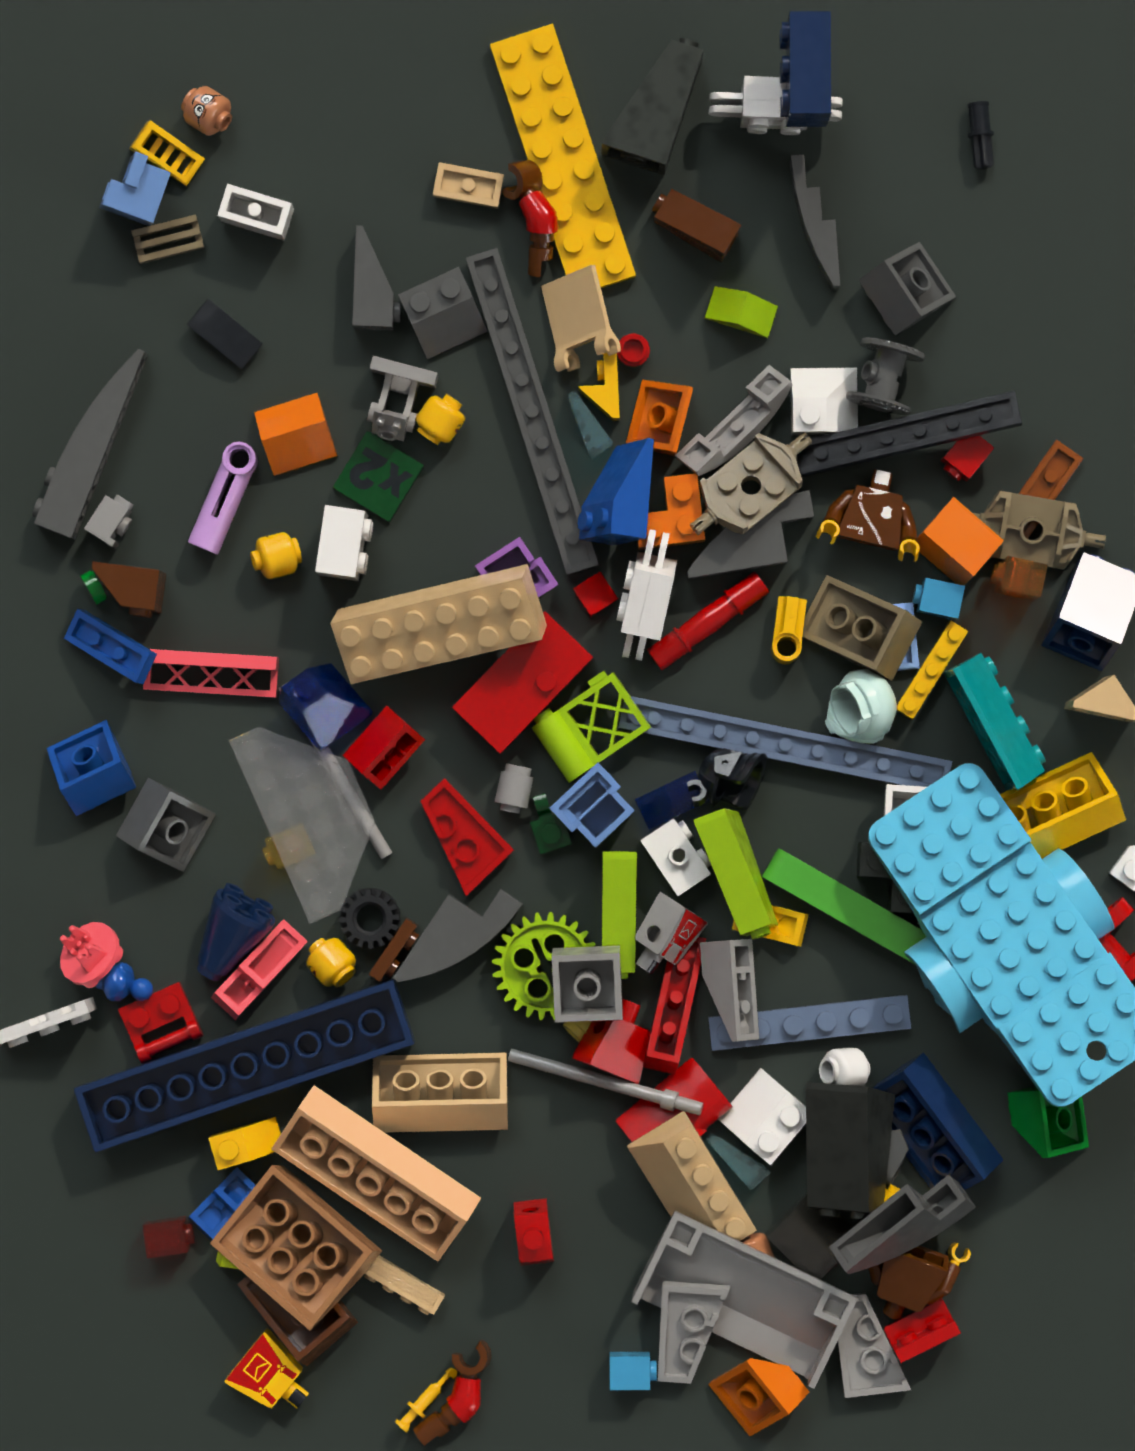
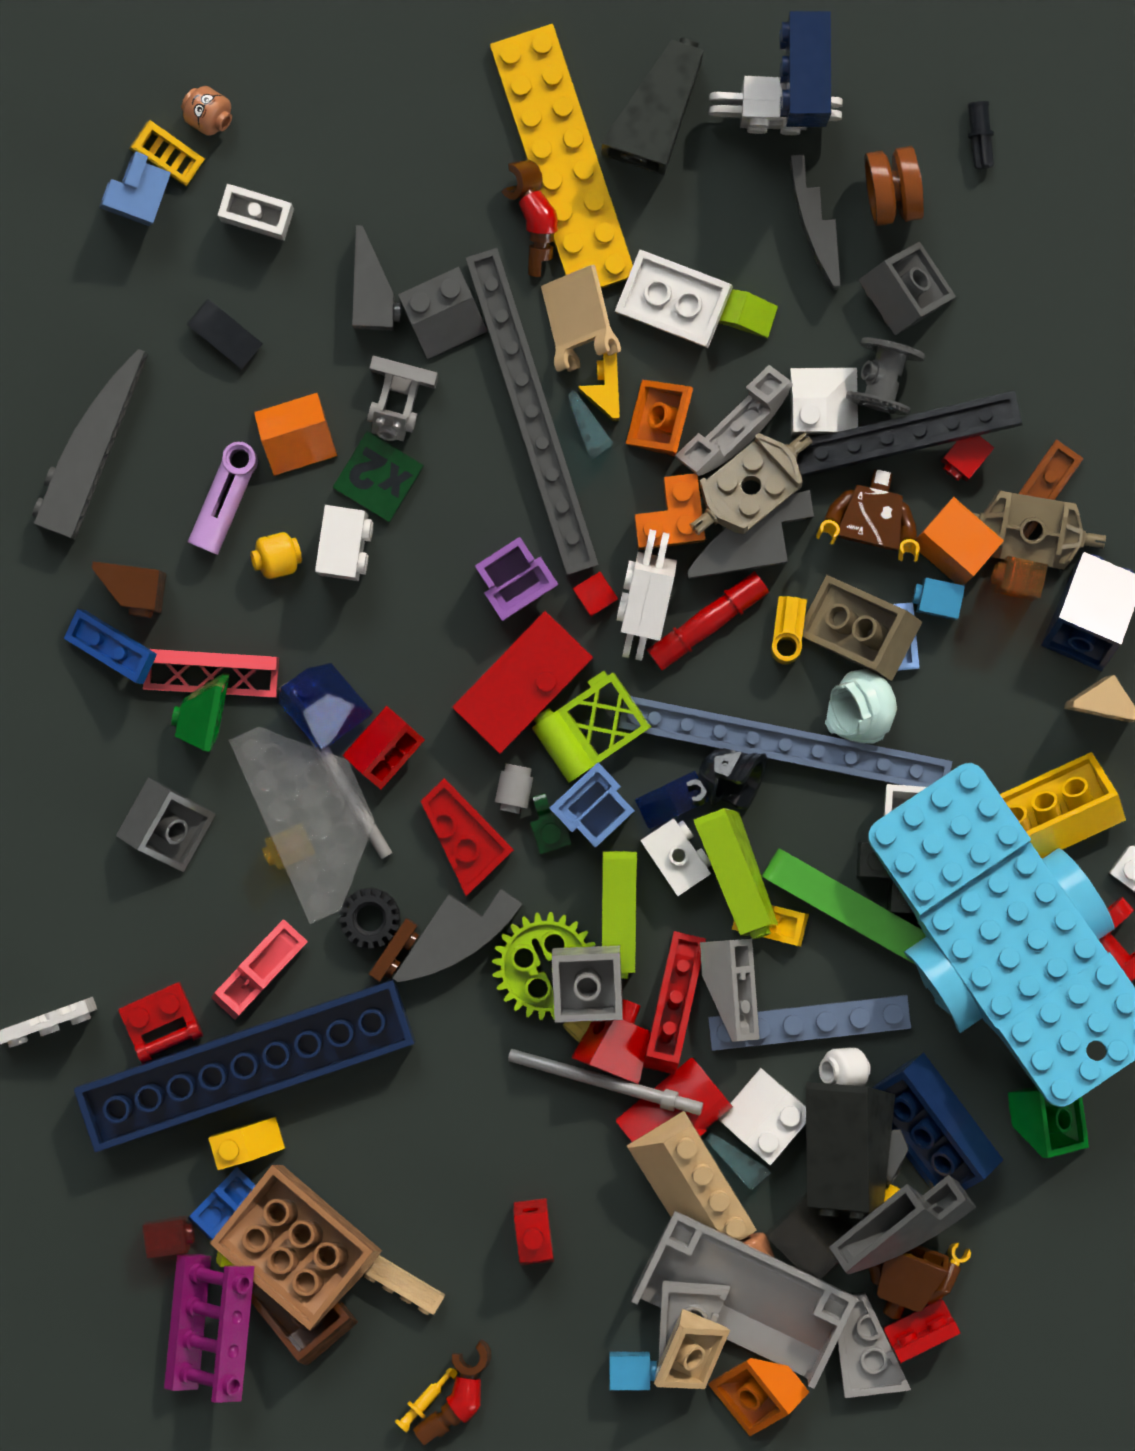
(89, 953): coral plate -> none
(90, 768): blue slope -> none
(94, 587): green tile -> none
(110, 519): light grey brick -> none
(122, 982): blue animal -> none
(165, 226): dark tan tile -> none
(188, 1325): none -> magenta fence
(201, 714): none -> green slope
(232, 930): dark blue cone -> none
(268, 1373): torso -> none
(331, 962): yellow head -> none
(376, 1173): light nougat brick -> none
(439, 624): tan brick -> none
(440, 419): yellow head -> none
(440, 1092): tan slope -> none
(468, 185): tan plate -> none
(620, 497): blue slope -> none
(634, 350): red plate -> none
(667, 932): light grey torso -> none
(674, 298): none -> white plate
(691, 1352): none -> tan slope
(696, 224): reddish brown slope -> none
(897, 185): none -> dark orange wheel
(931, 669): yellow piece -> none
(995, 722): teal slope -> none

